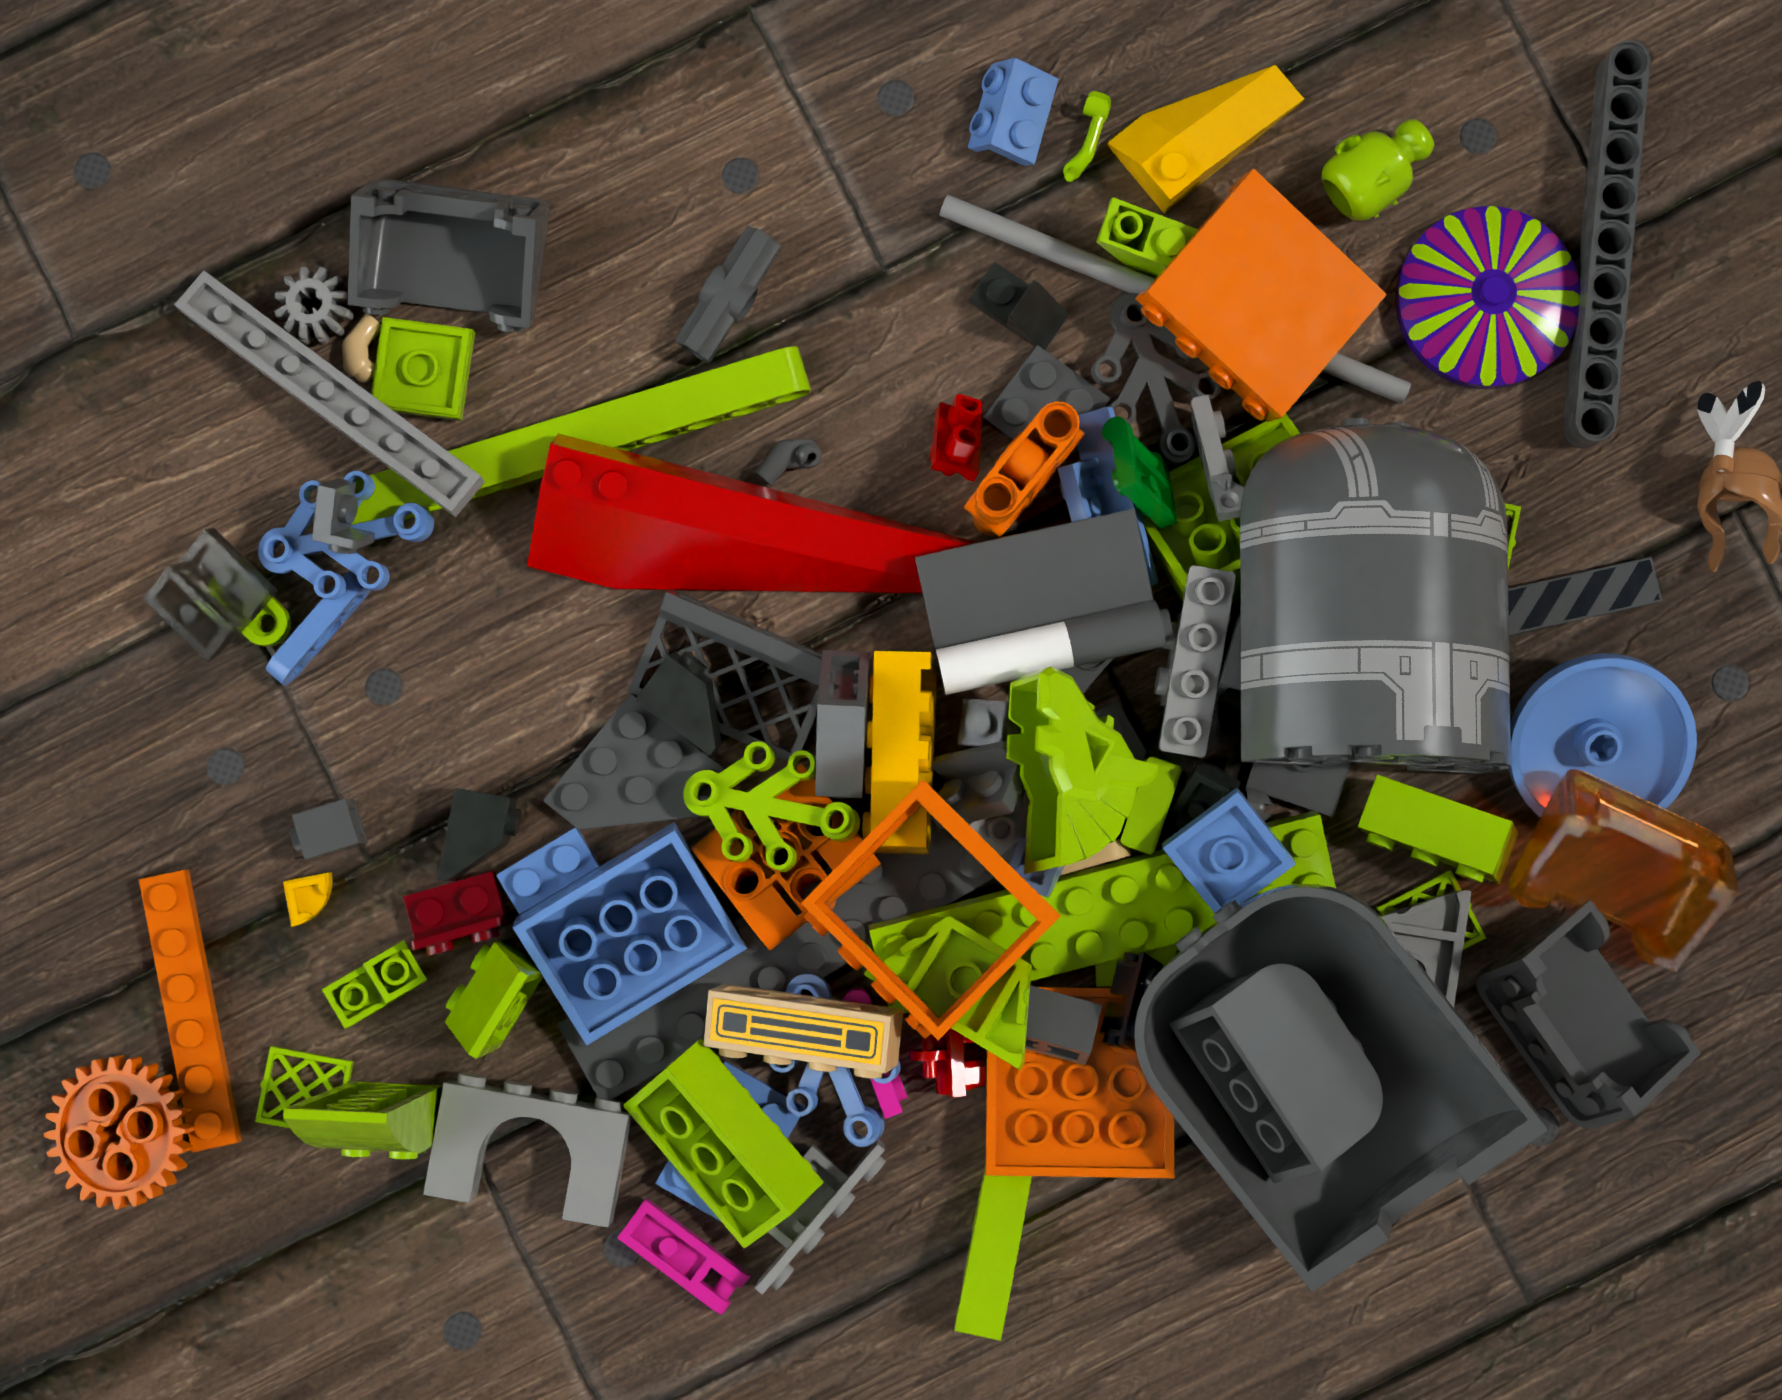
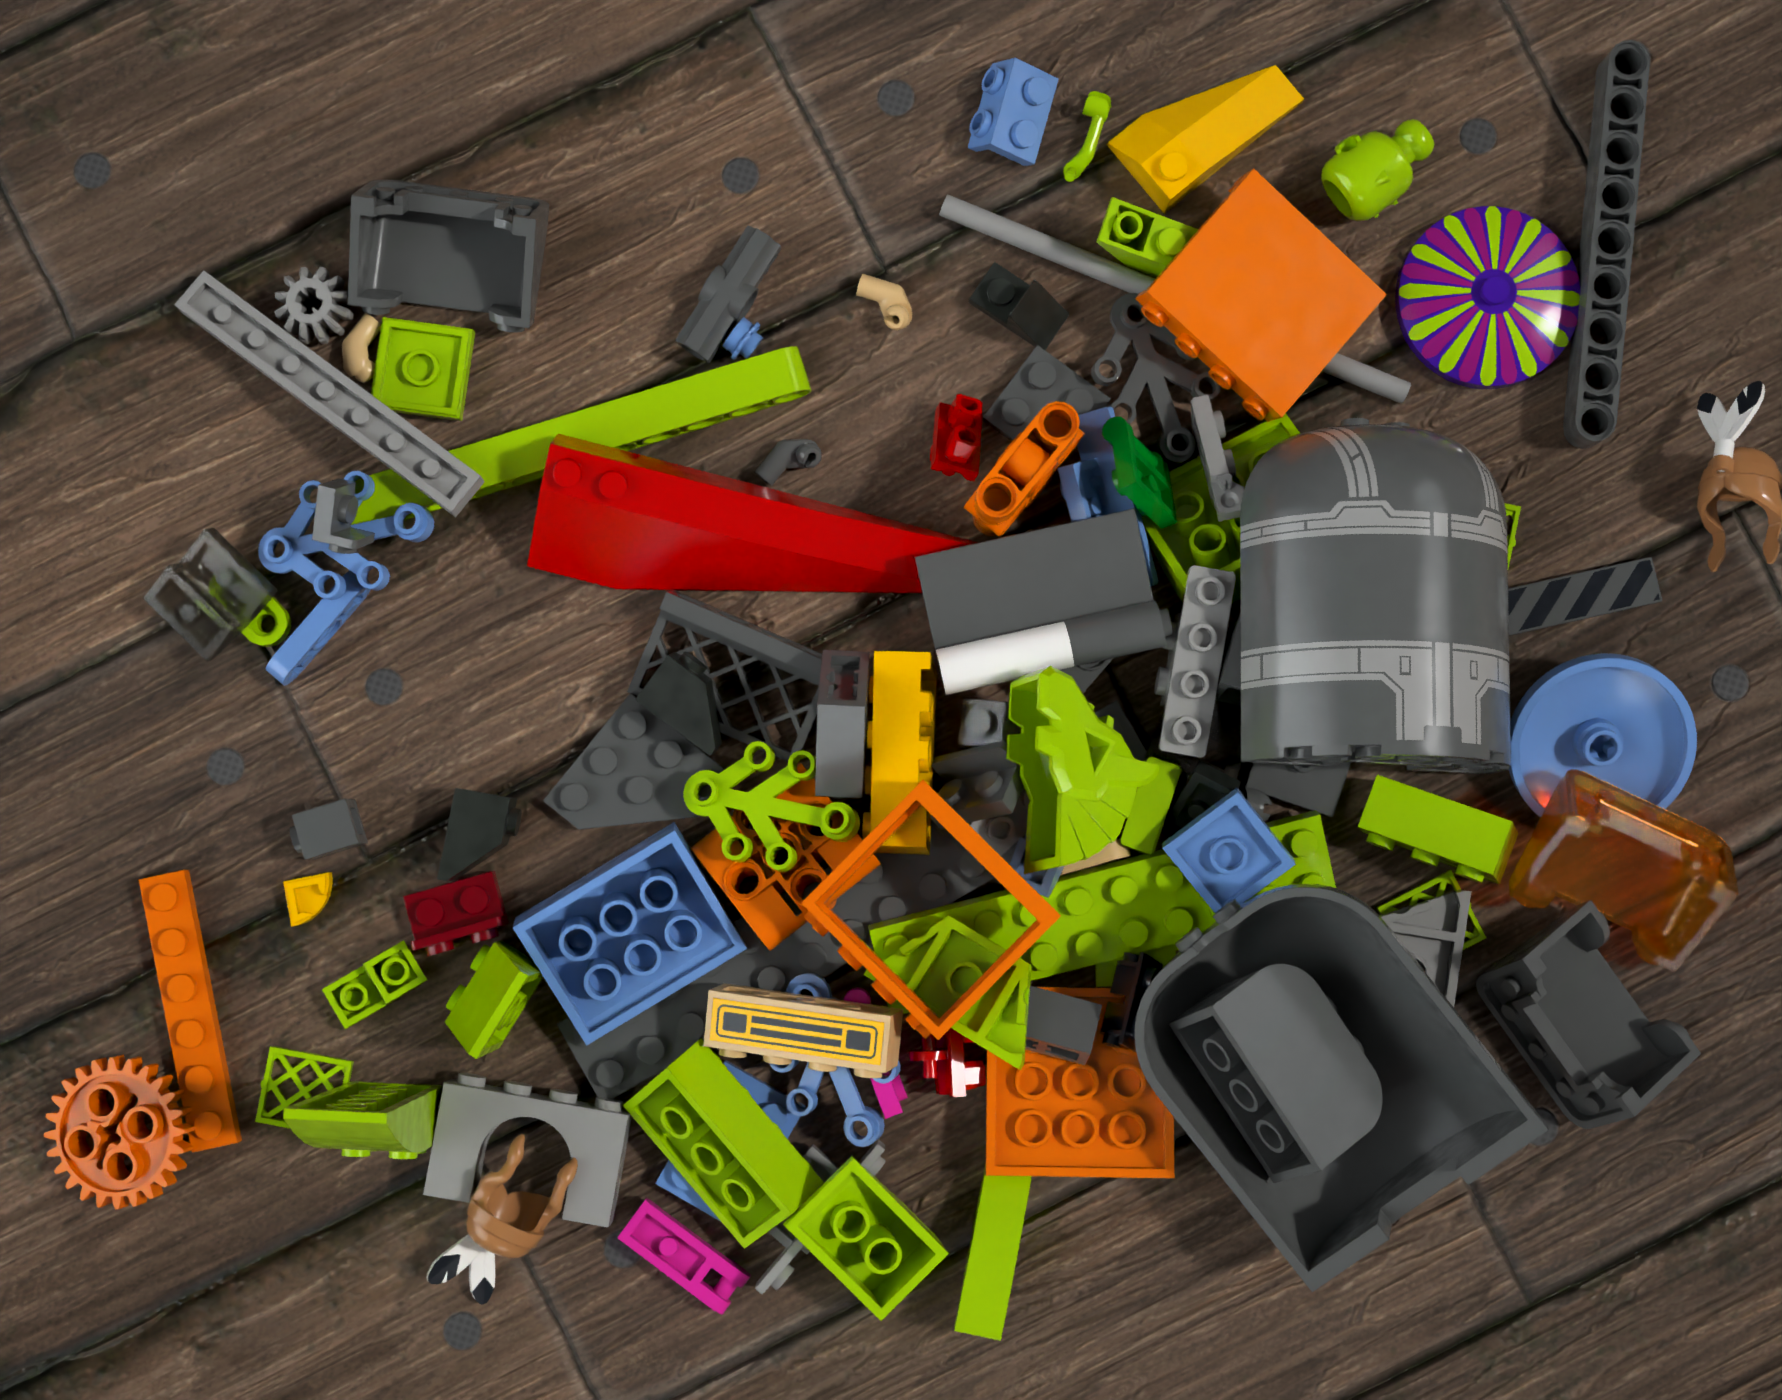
(500, 1225): none -> medium nougat hair
(548, 870): medium blue plate -> none
(743, 339): none -> medium blue plate
(866, 1237): none -> lime slope
(891, 299): none -> tan arm

